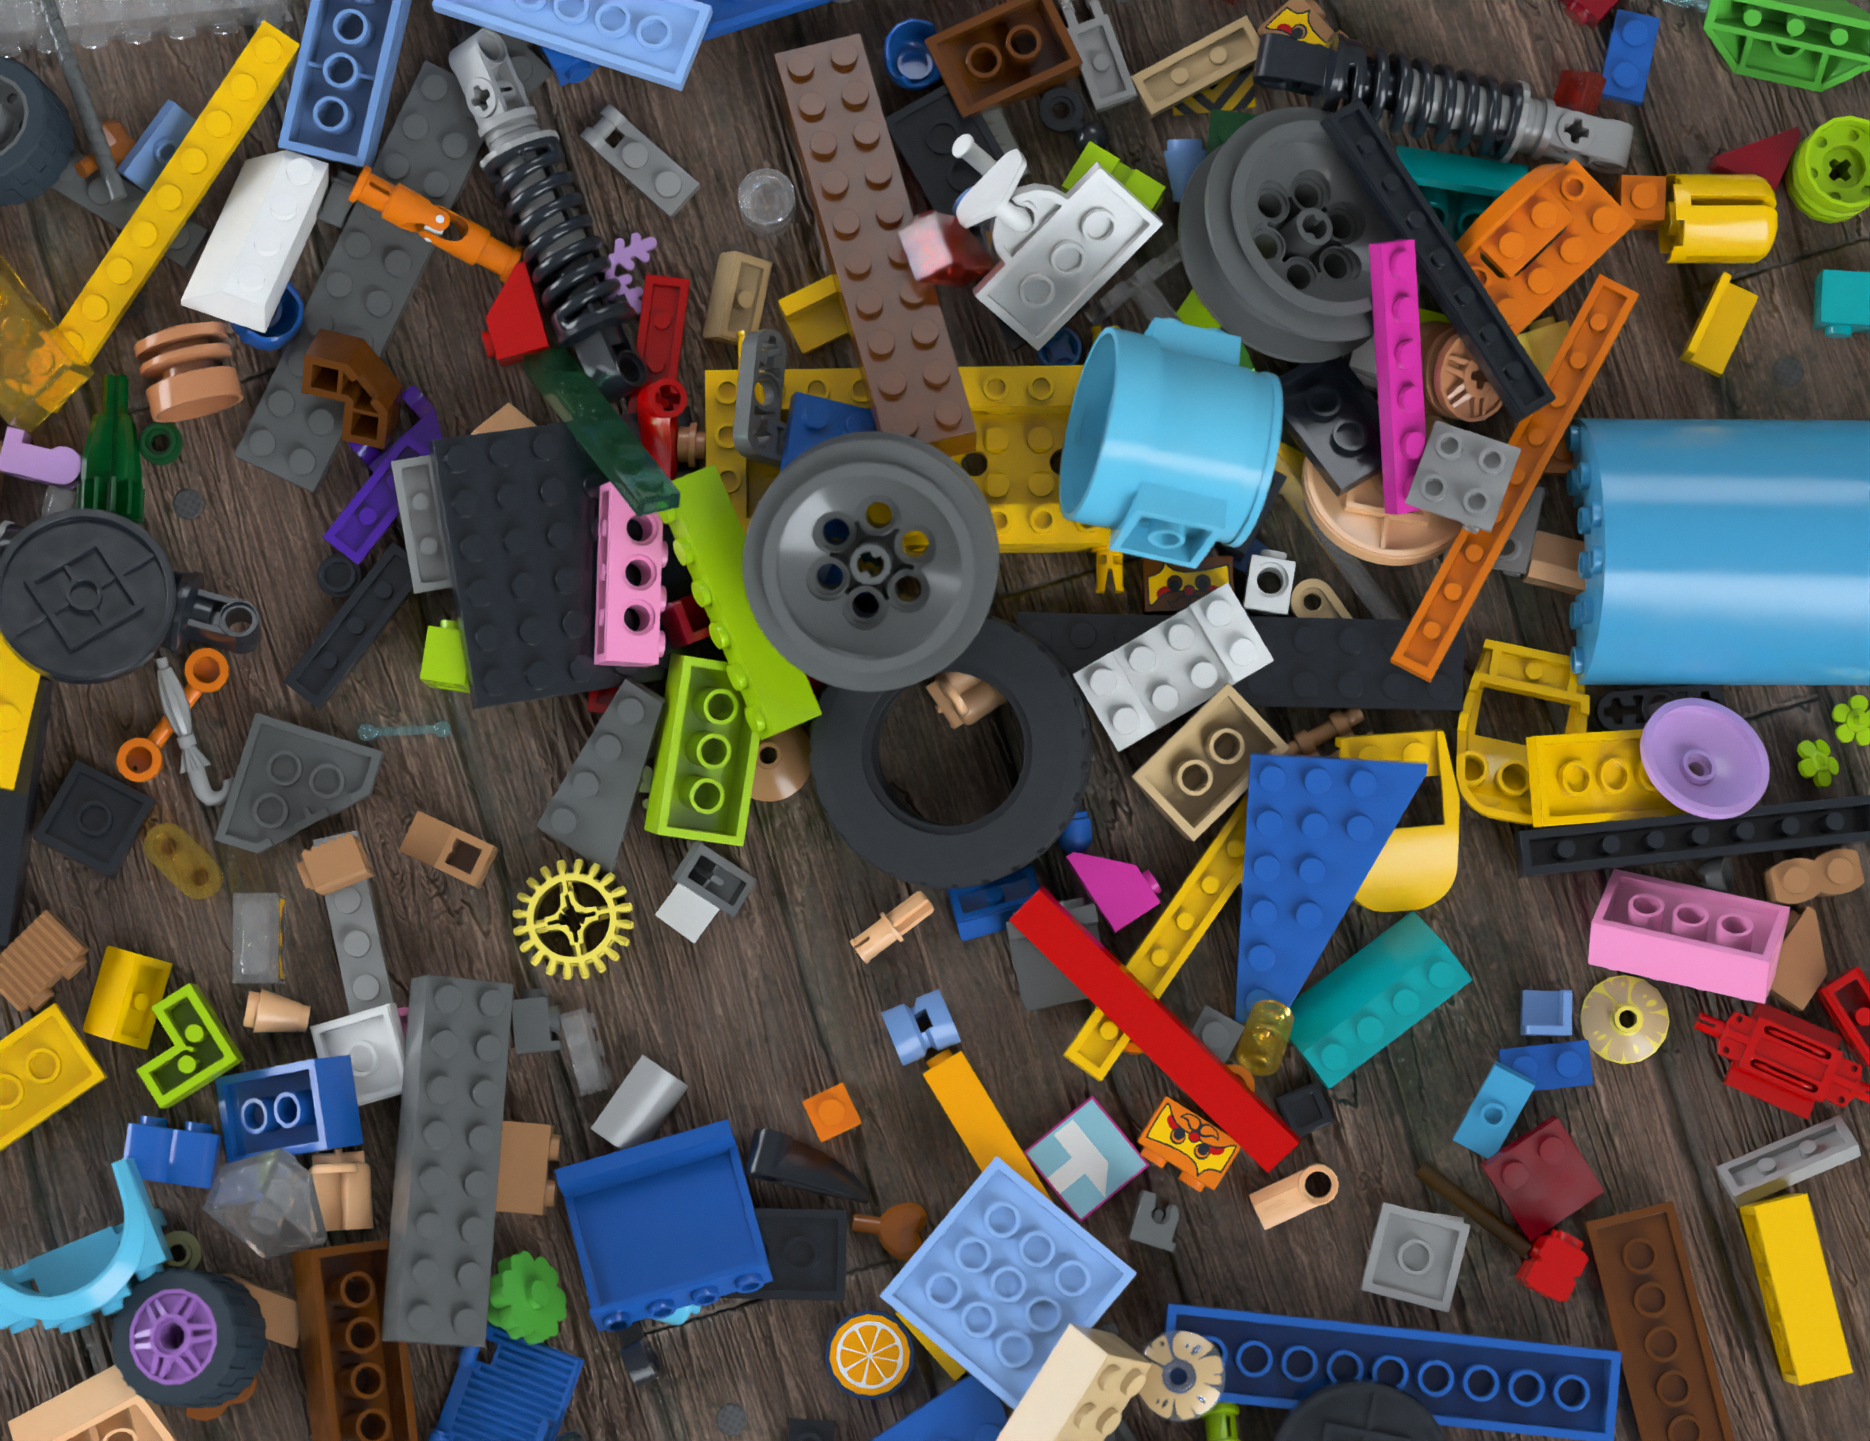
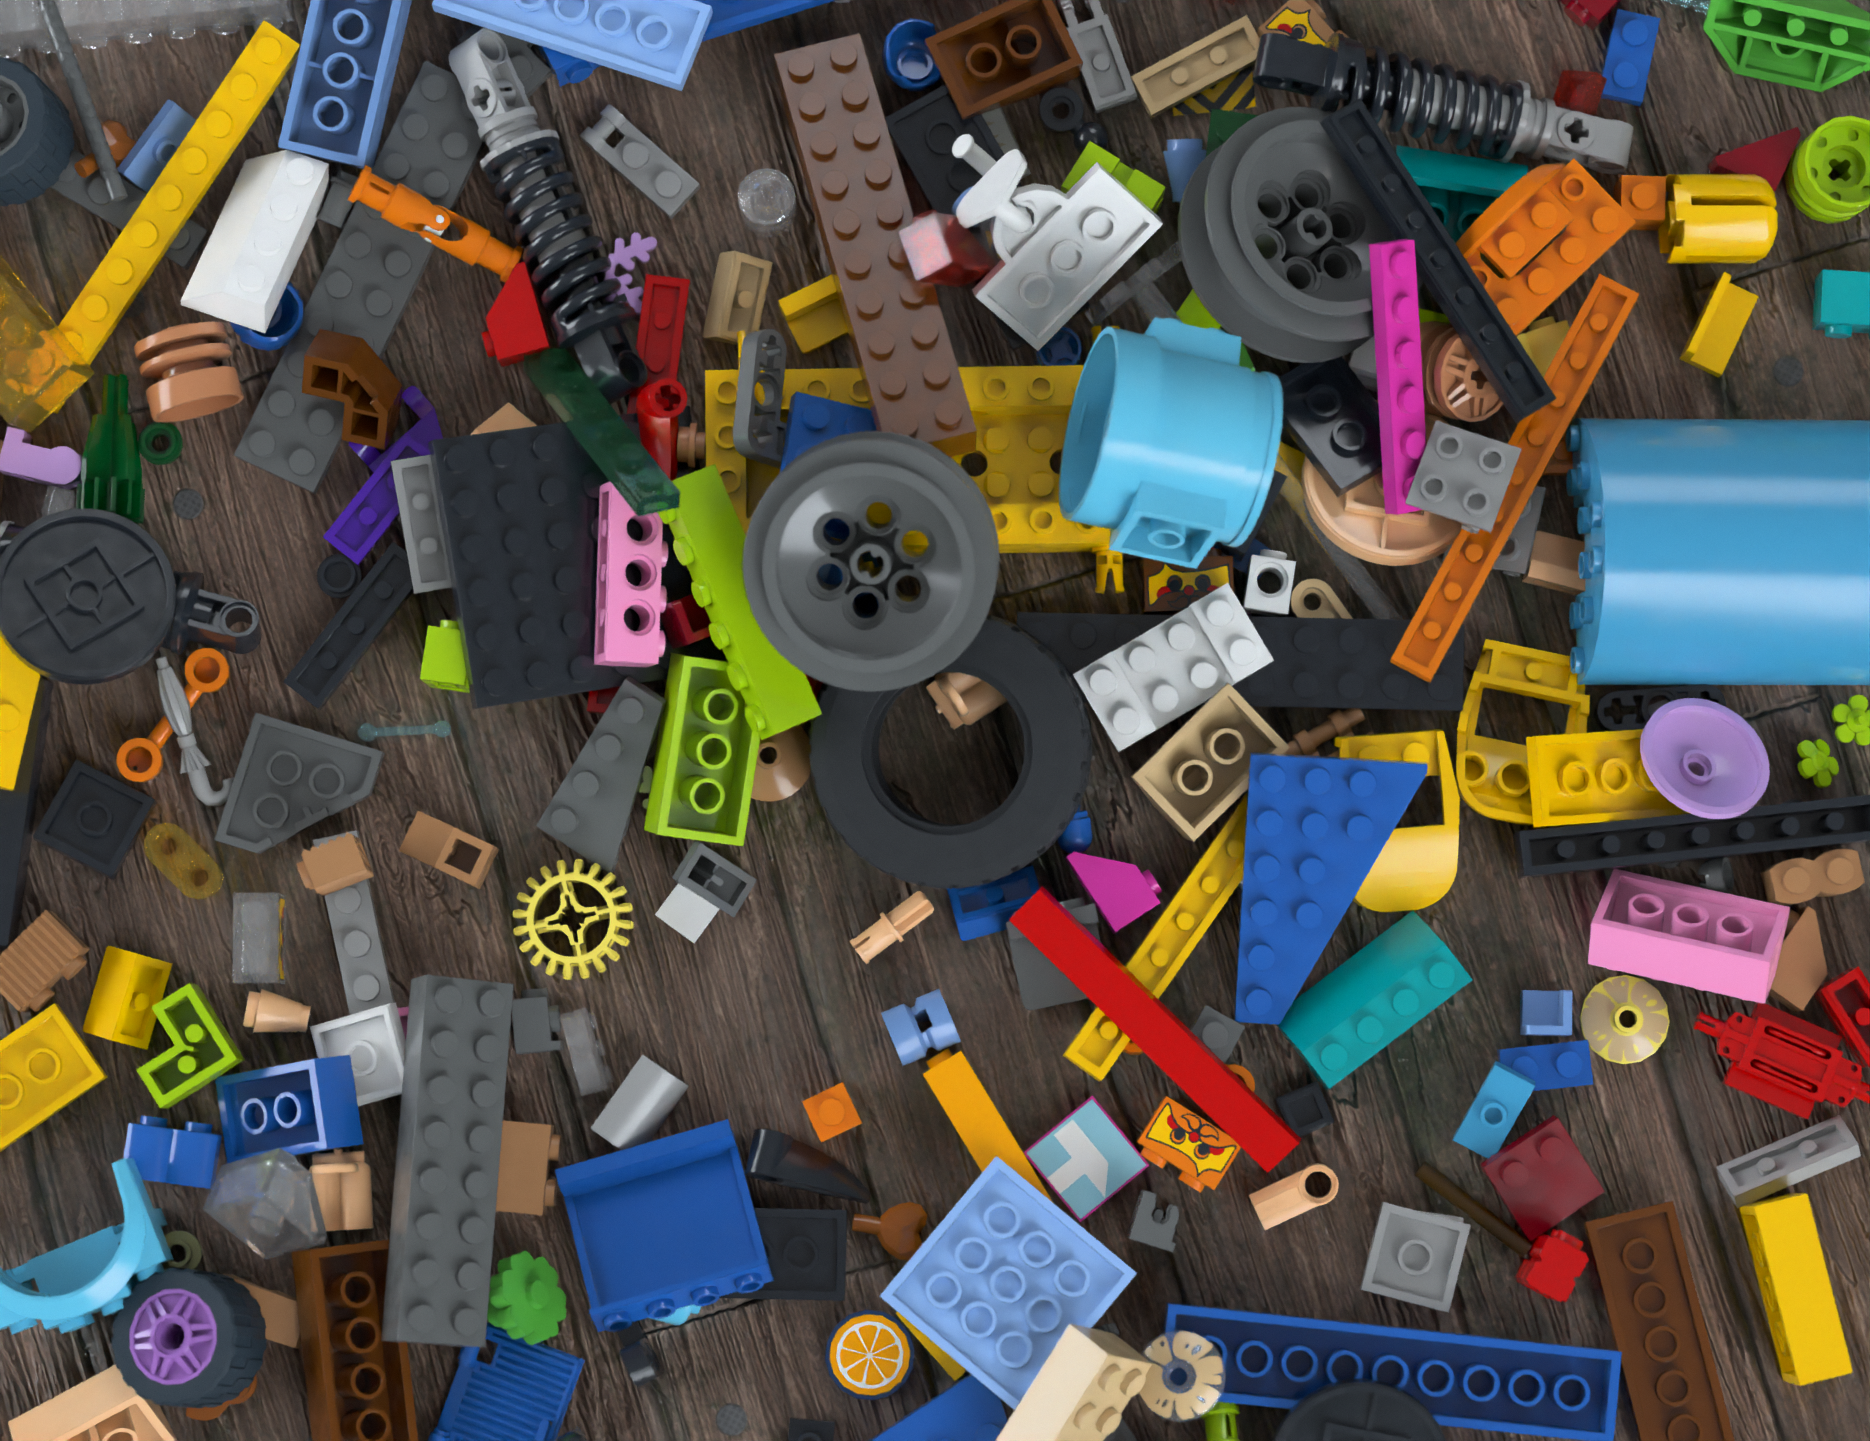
(1265, 1037): clear yellow plate -> none

